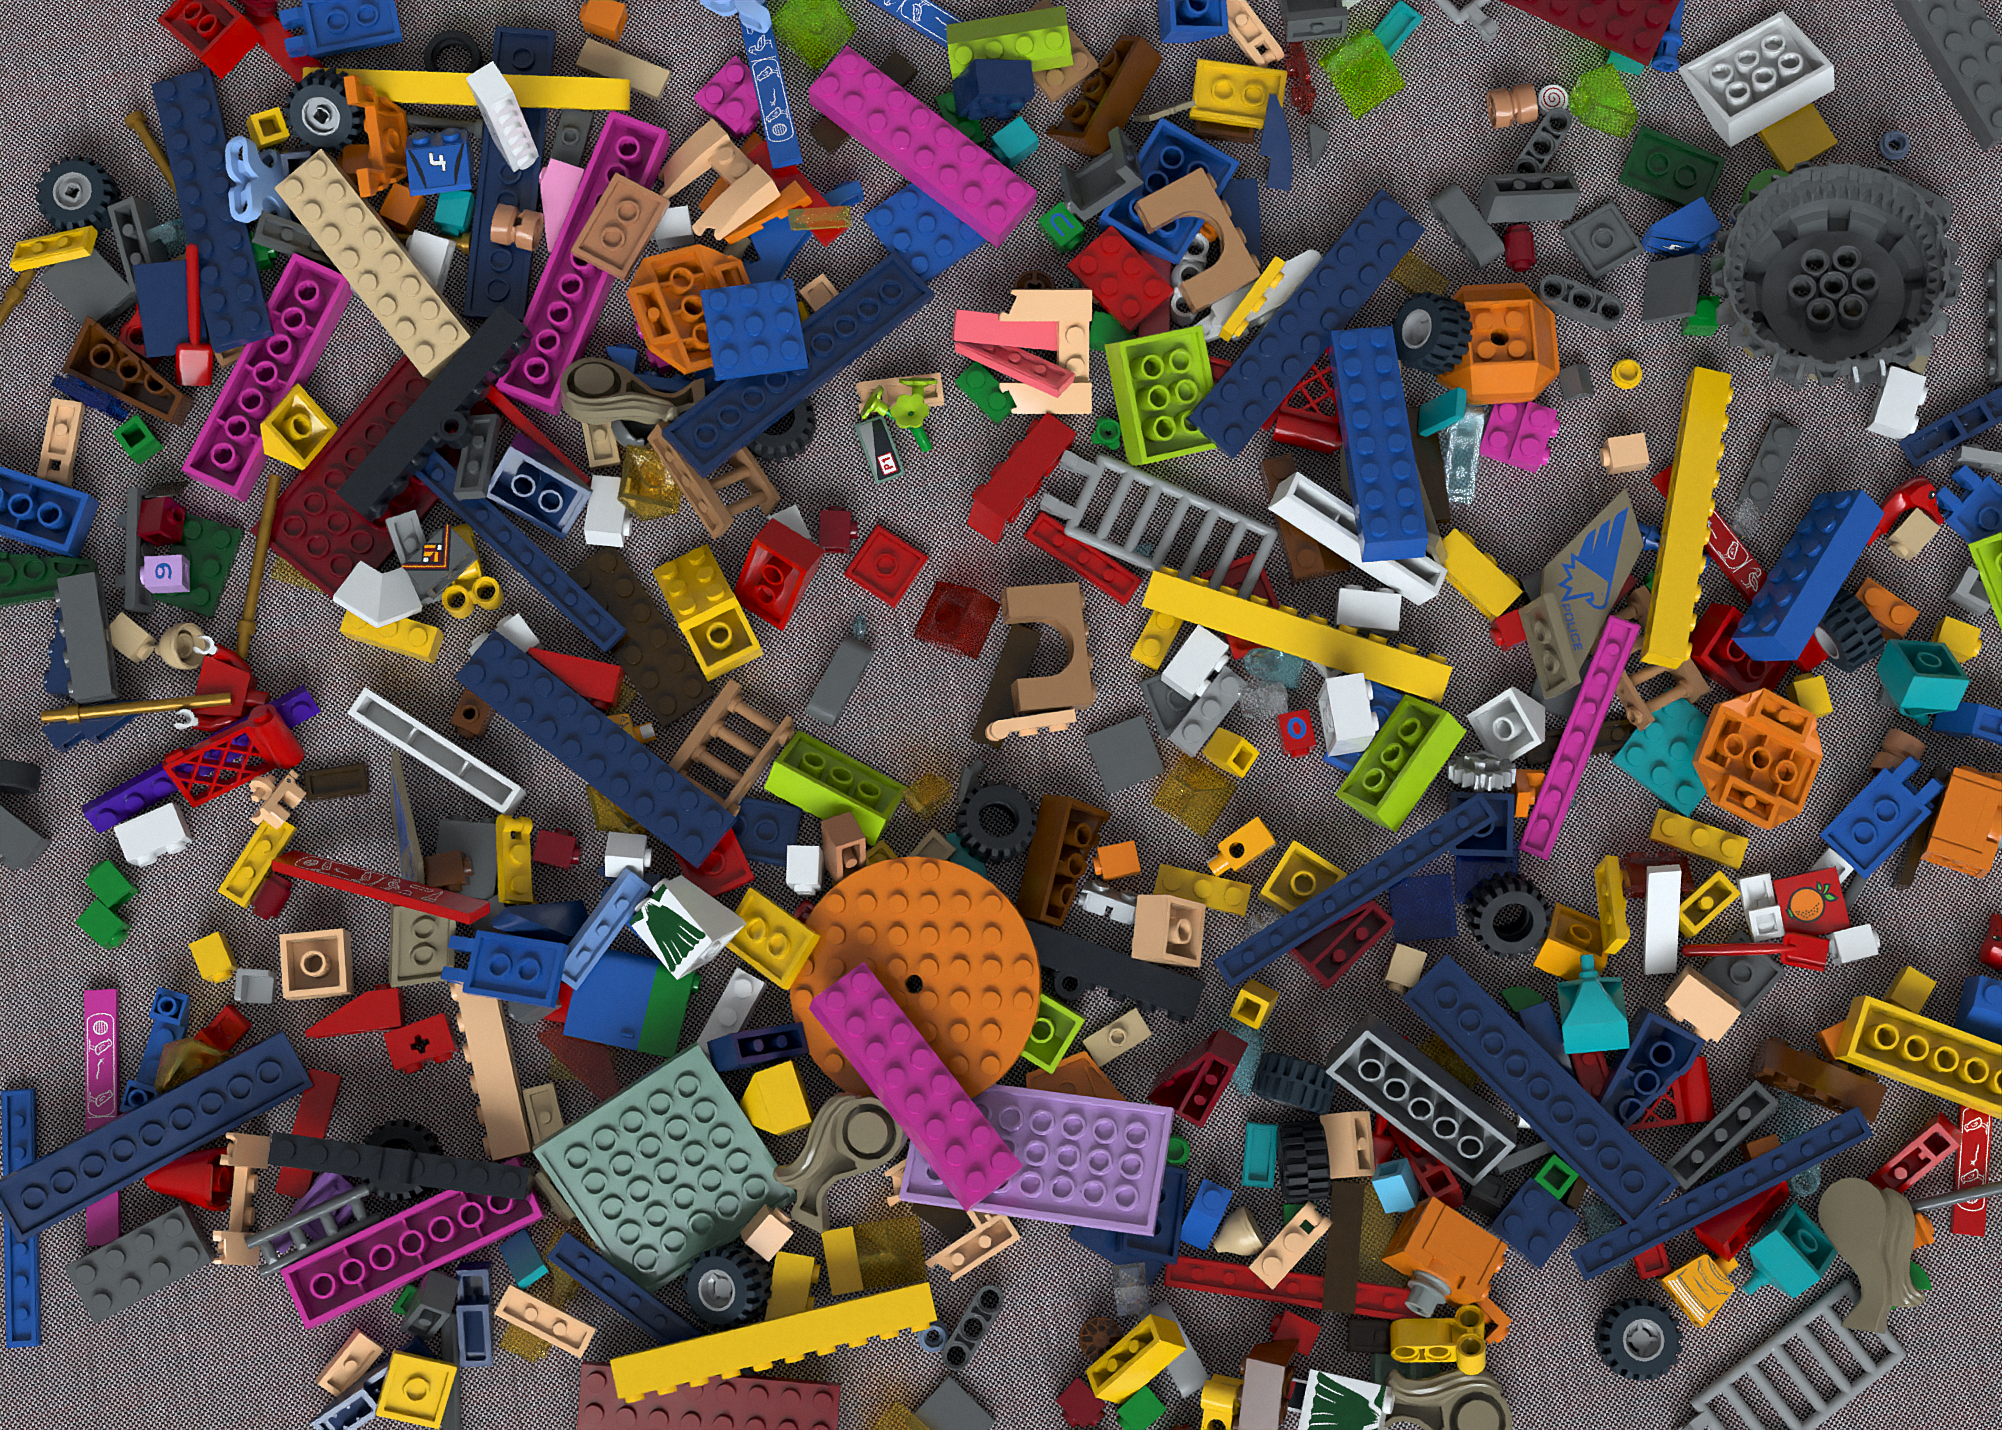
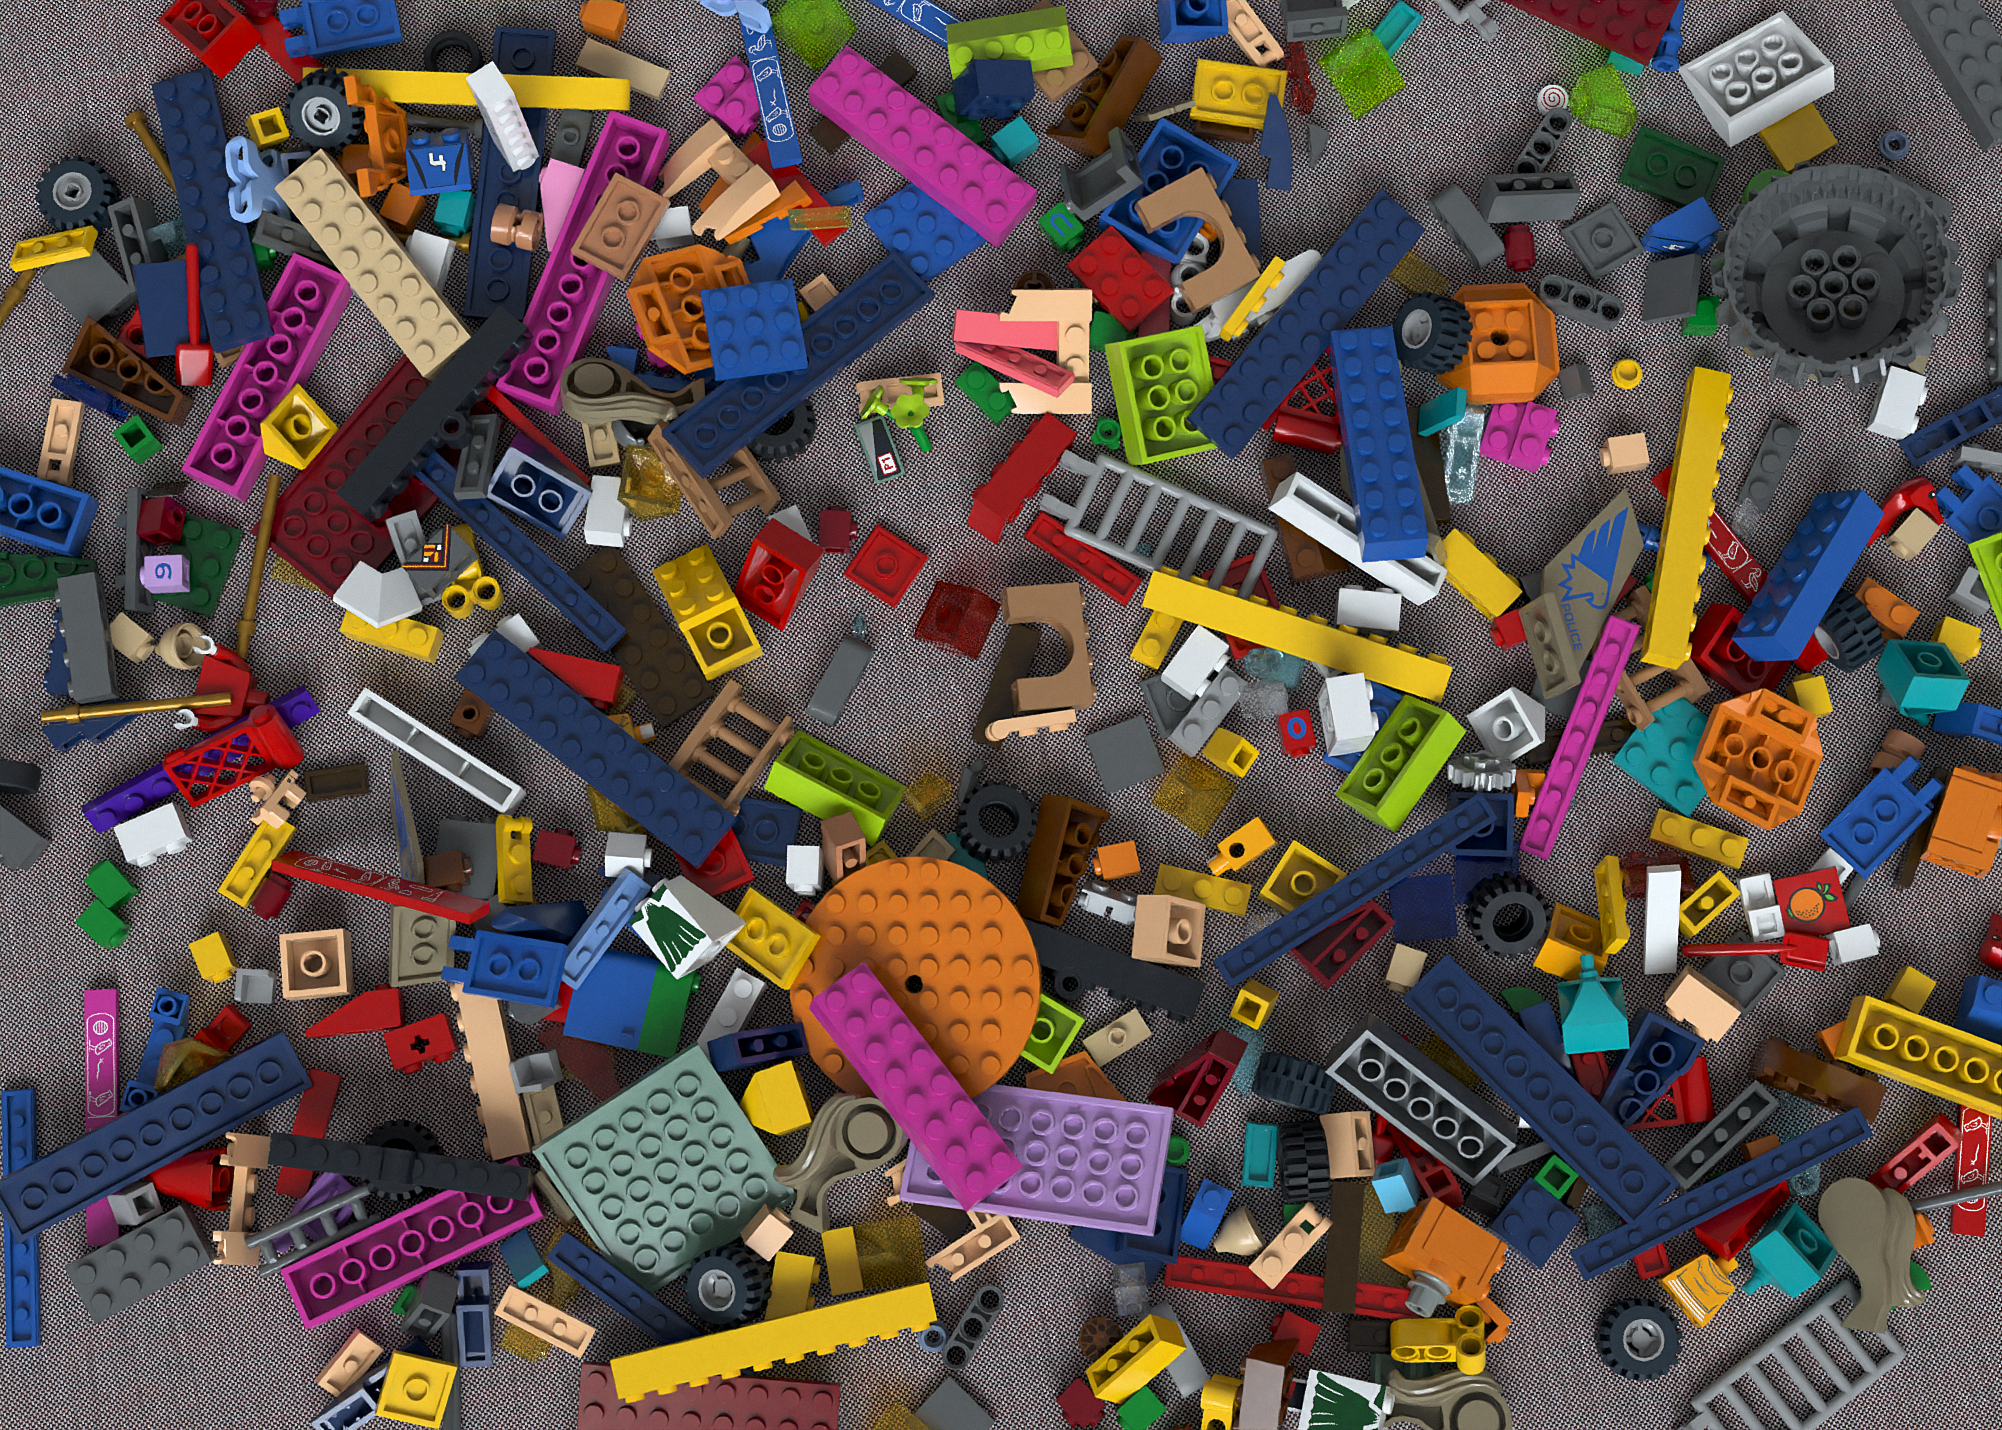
(135, 1203): none -> light grey brick
(536, 1071): none -> light grey panel
(1512, 105): nougat wheel -> none

